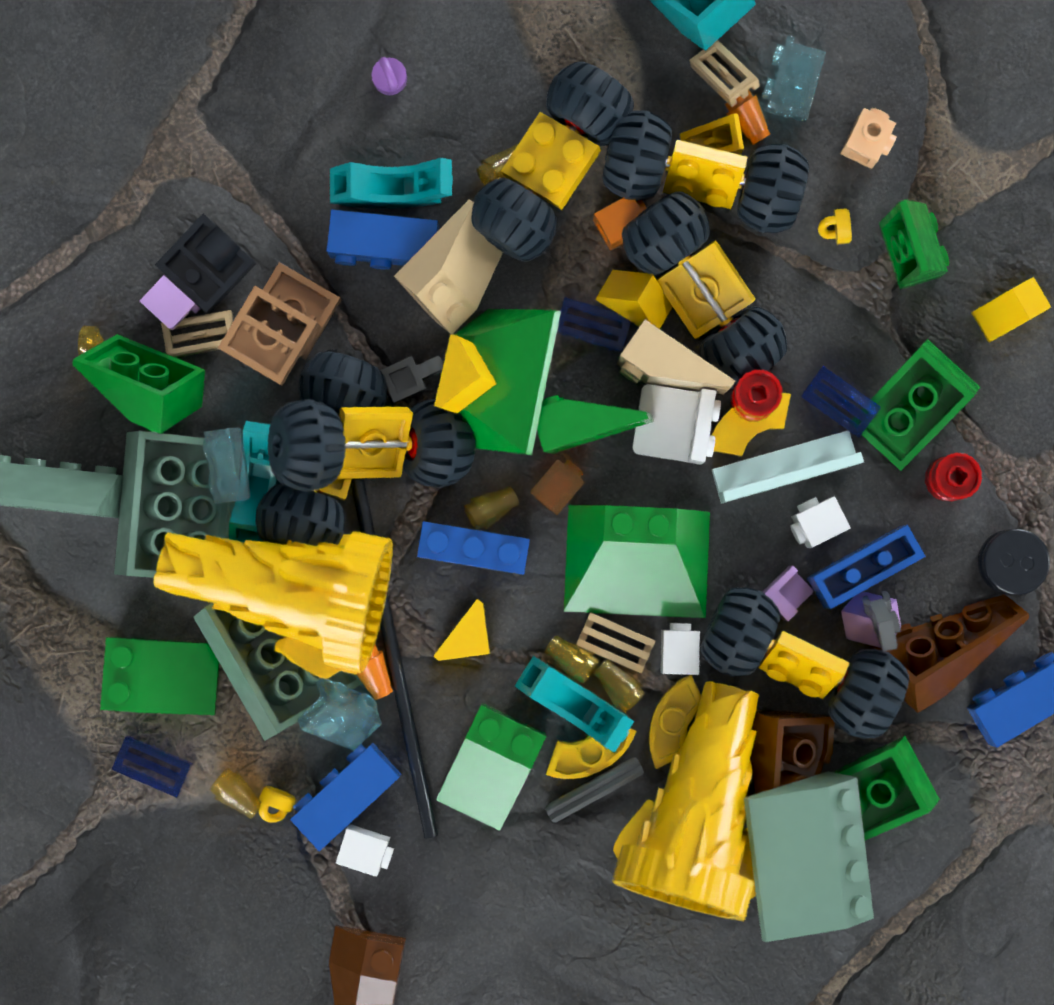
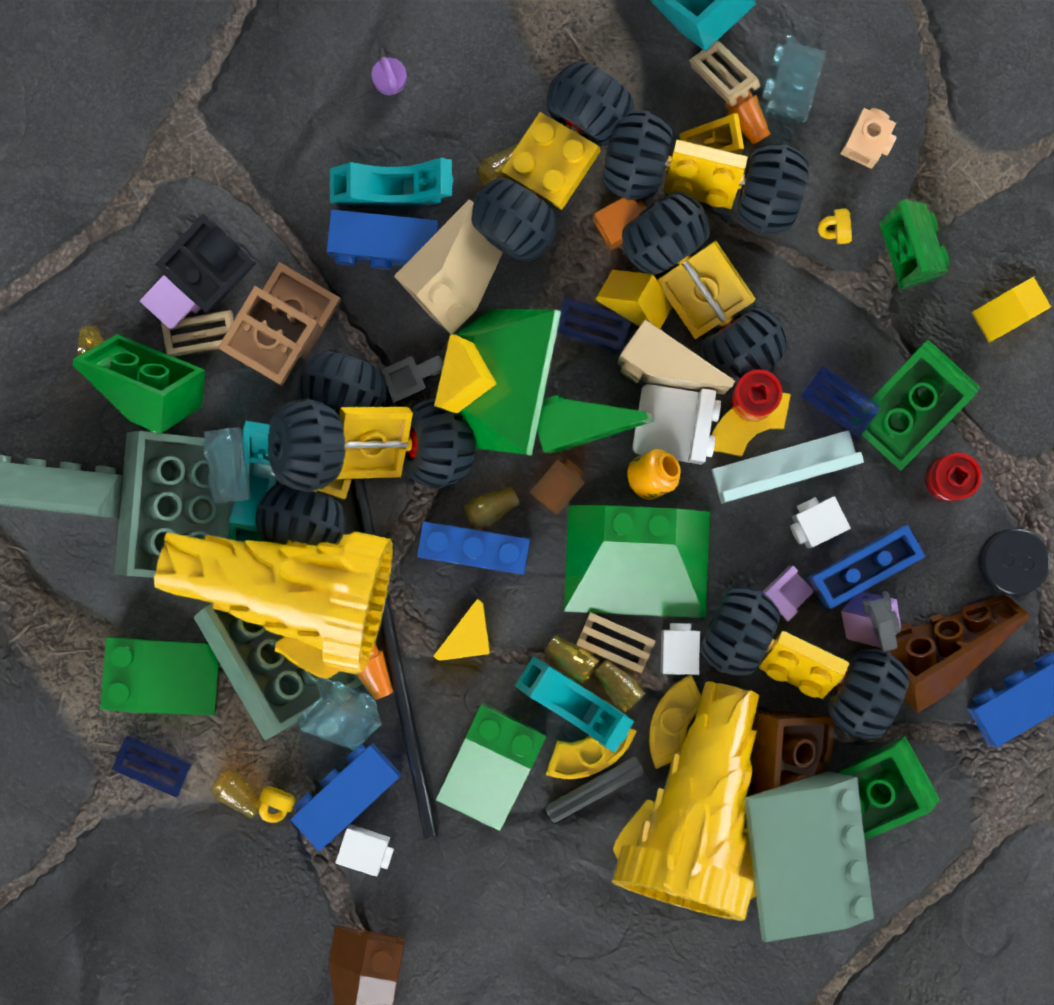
(653, 474): none -> light orange head

